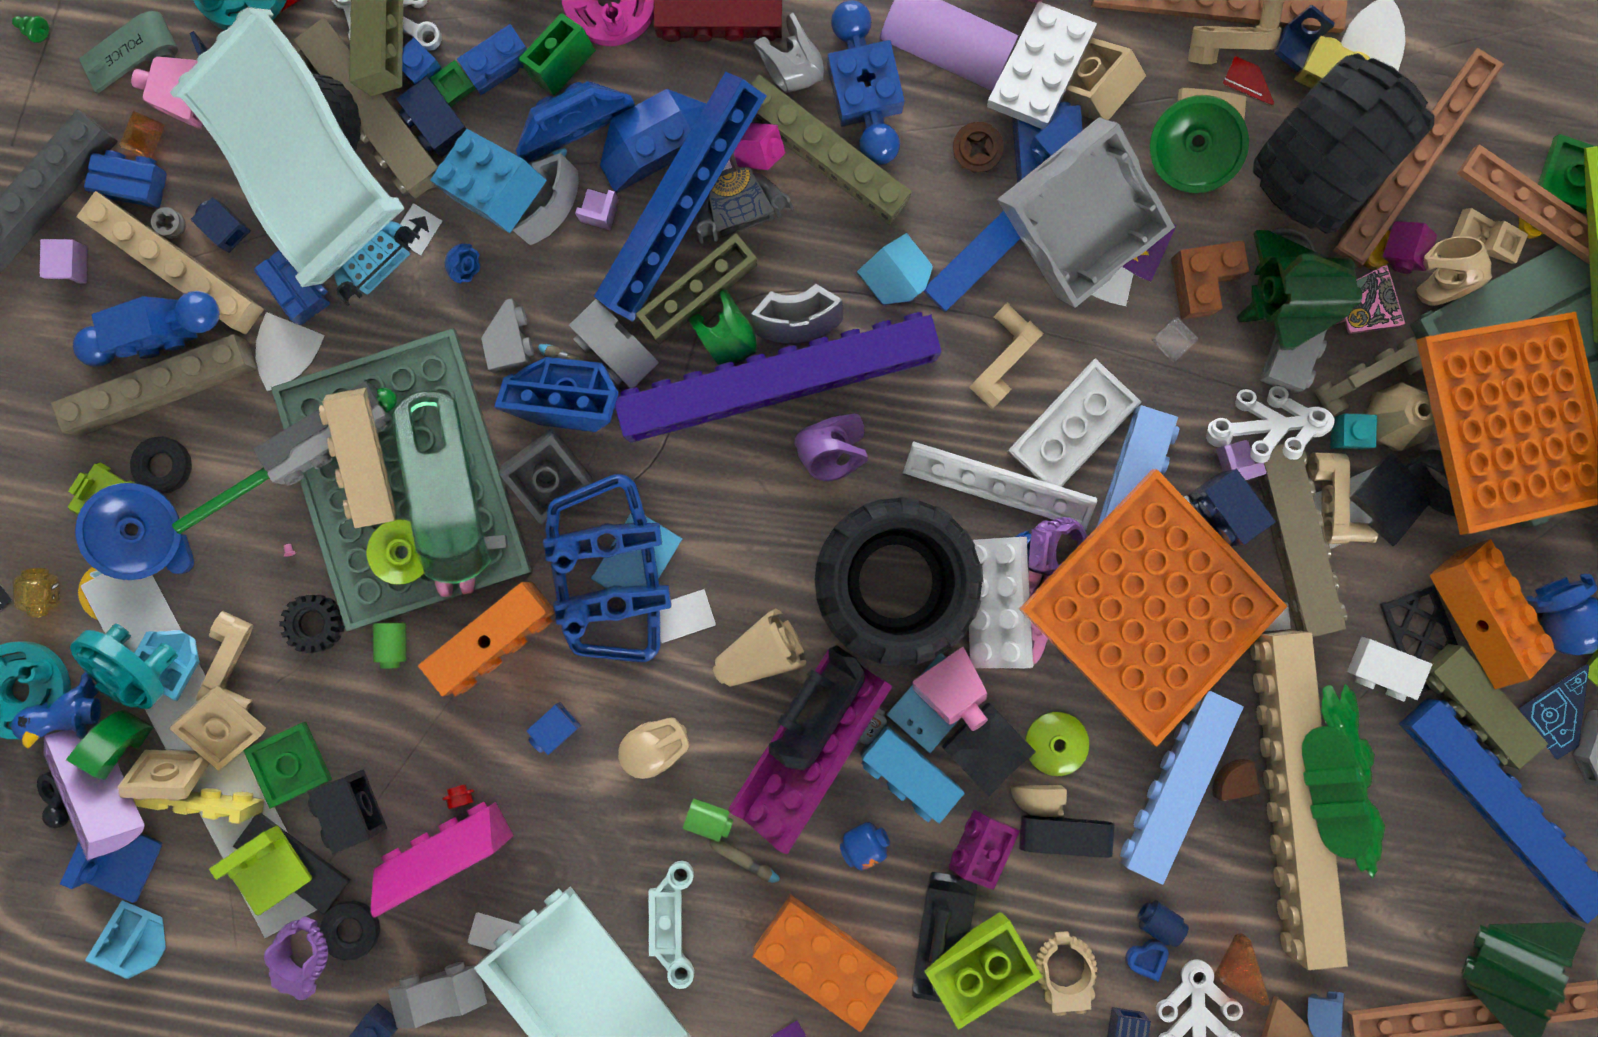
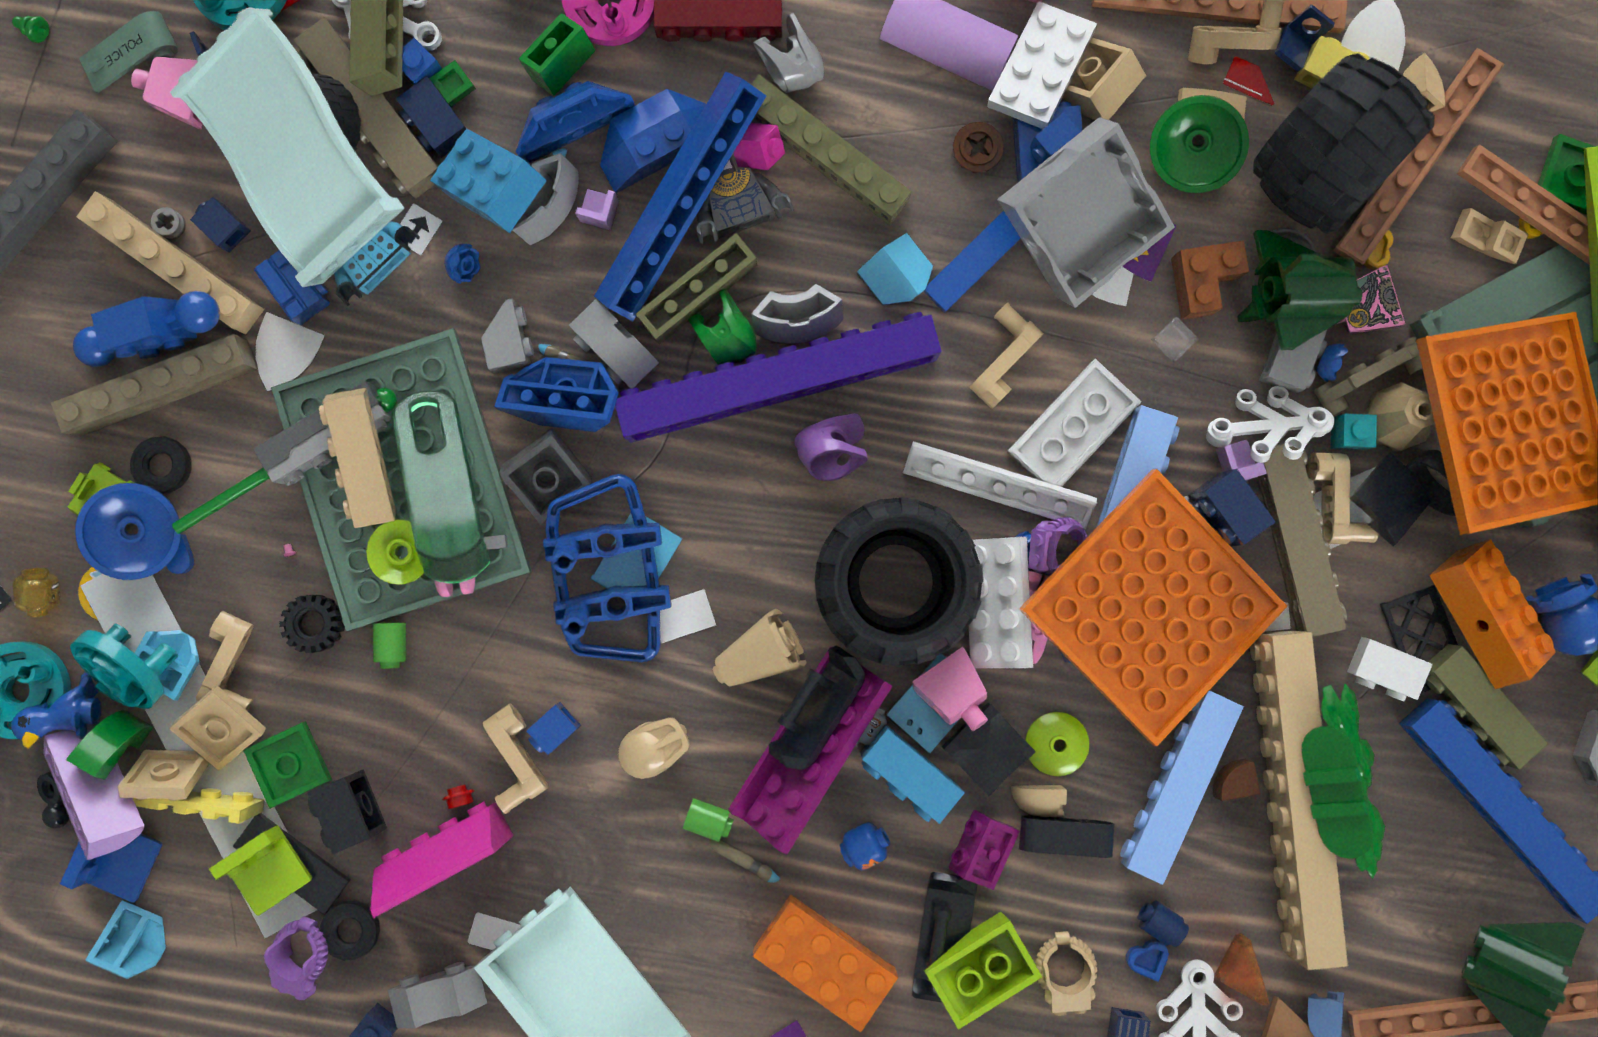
(63, 260): lavender panel -> none
(125, 179): blue brick -> none
(142, 135): clear orange slope -> none
(487, 638): orange brick -> none
(493, 59): blue brick -> none
(502, 730): none -> tan beam
(666, 924): light aqua plate -> none
(869, 63): blue brick -> none
(1331, 361): none -> blue plate
(1408, 246): magenta brick -> none
(1428, 81): none -> tan brick
(1459, 271): tan helmet -> none
(1559, 712): dark blue sticker -> none

